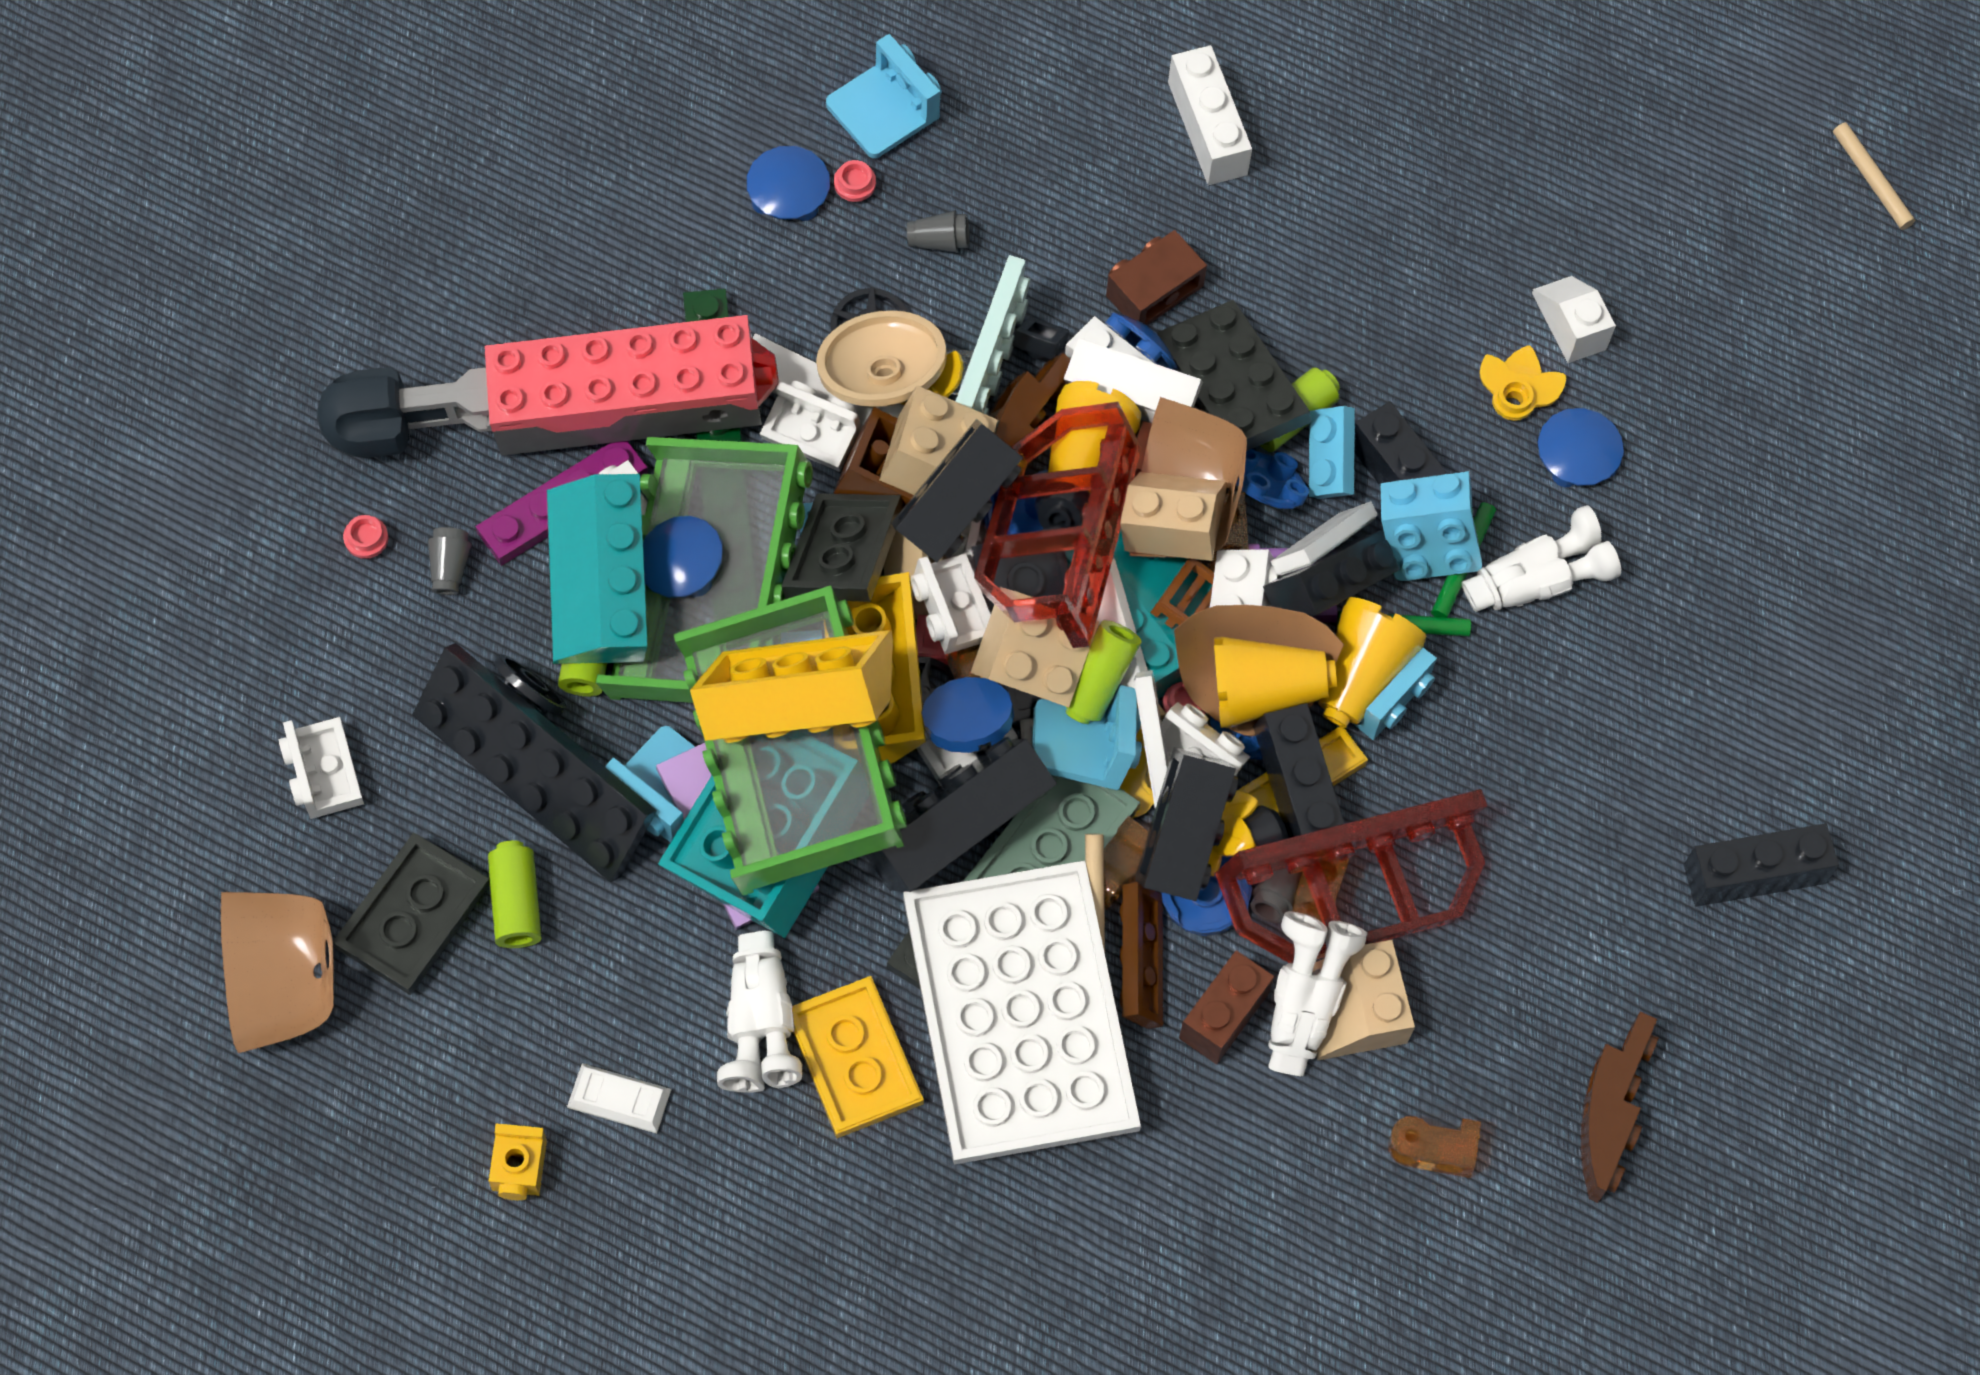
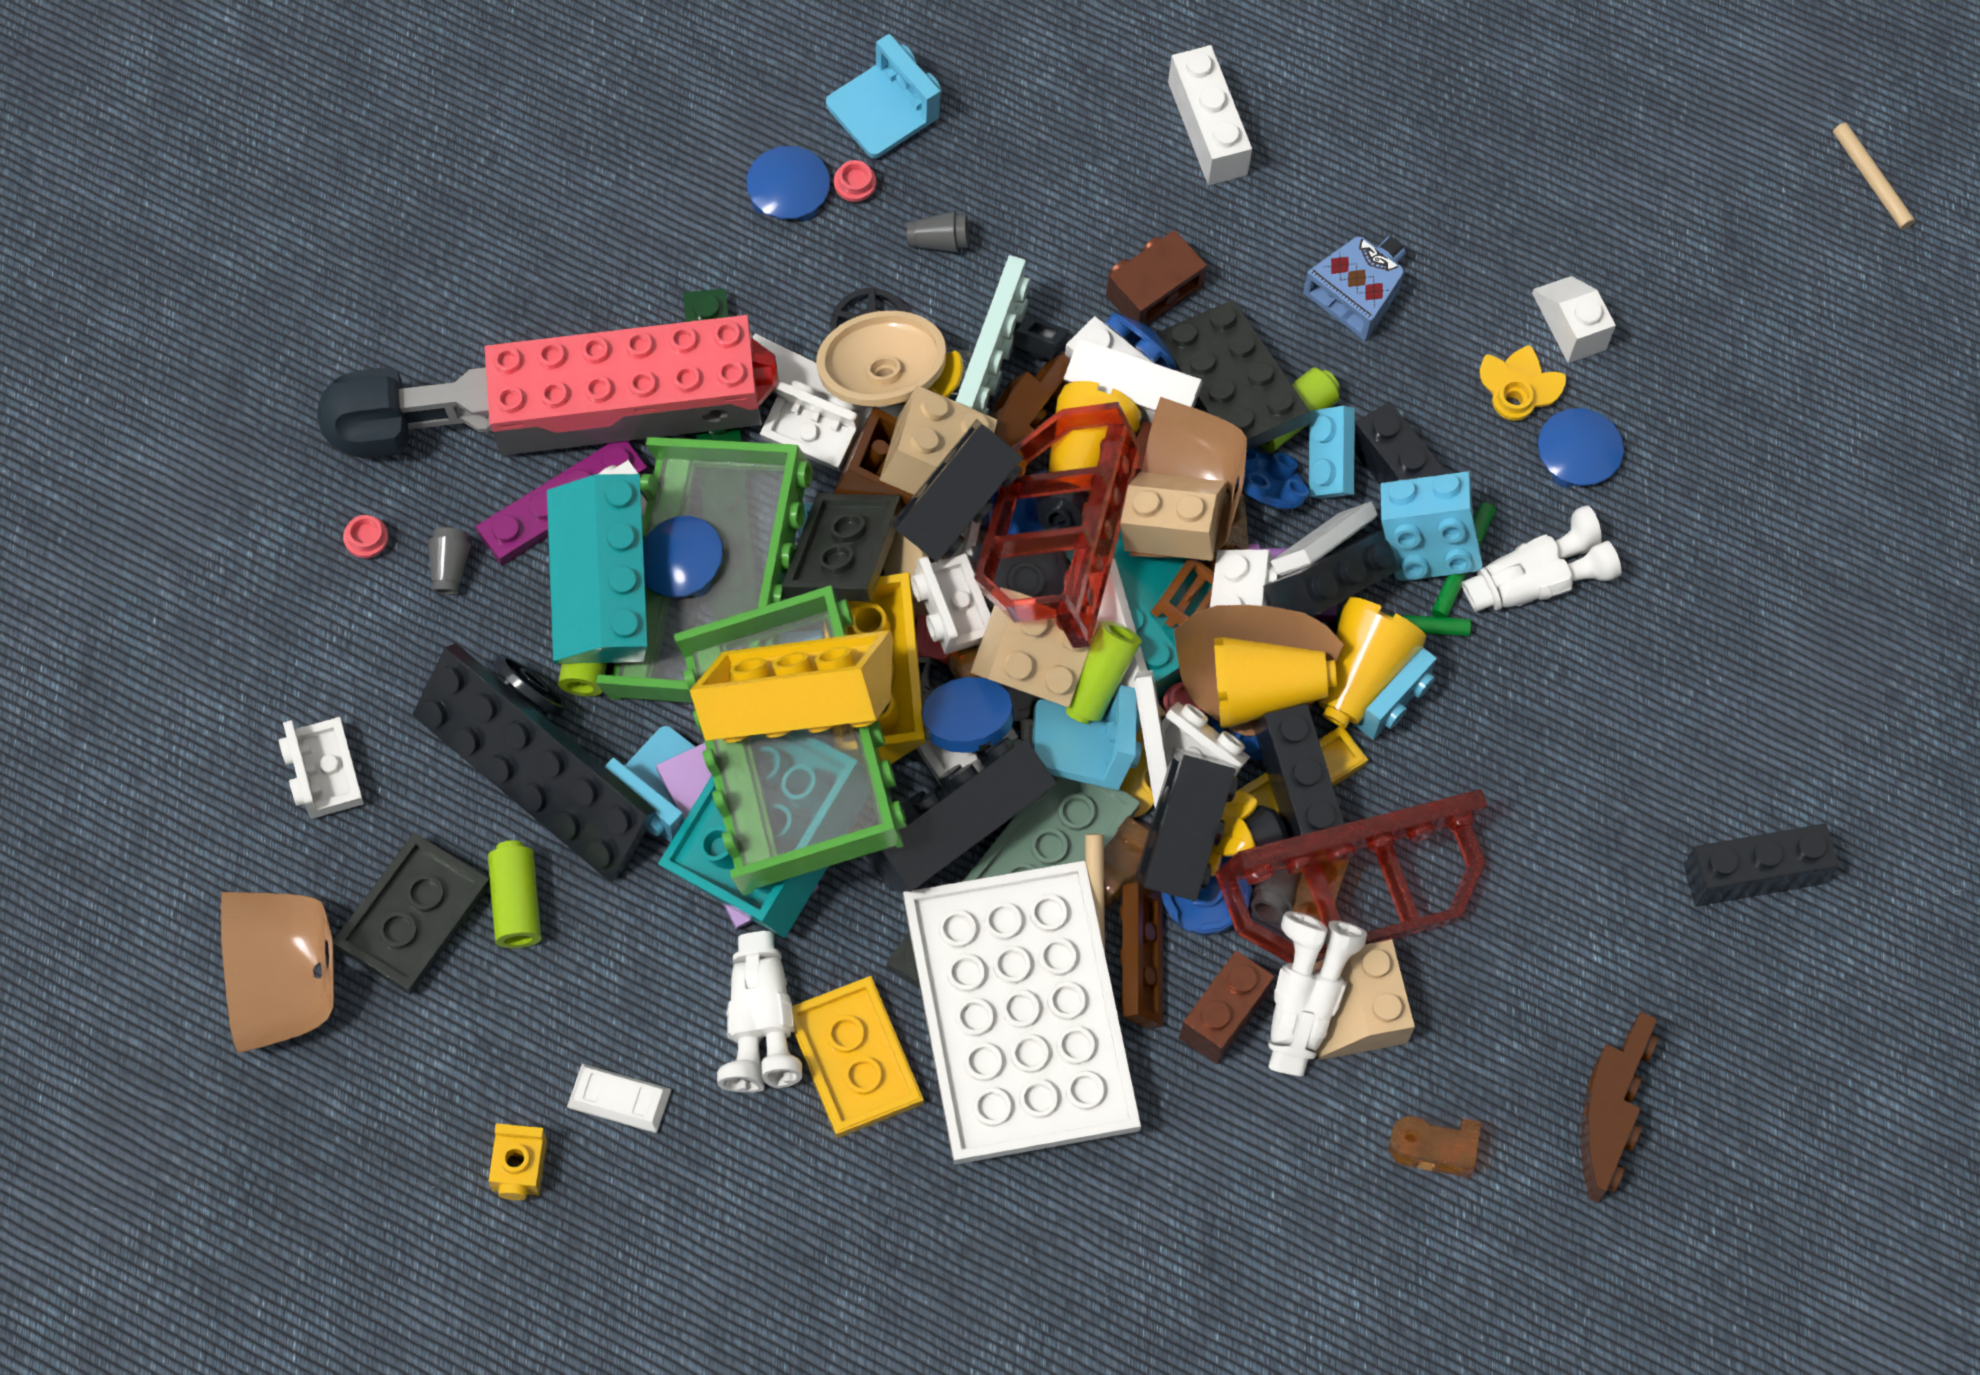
(1358, 283): none -> medium blue torso

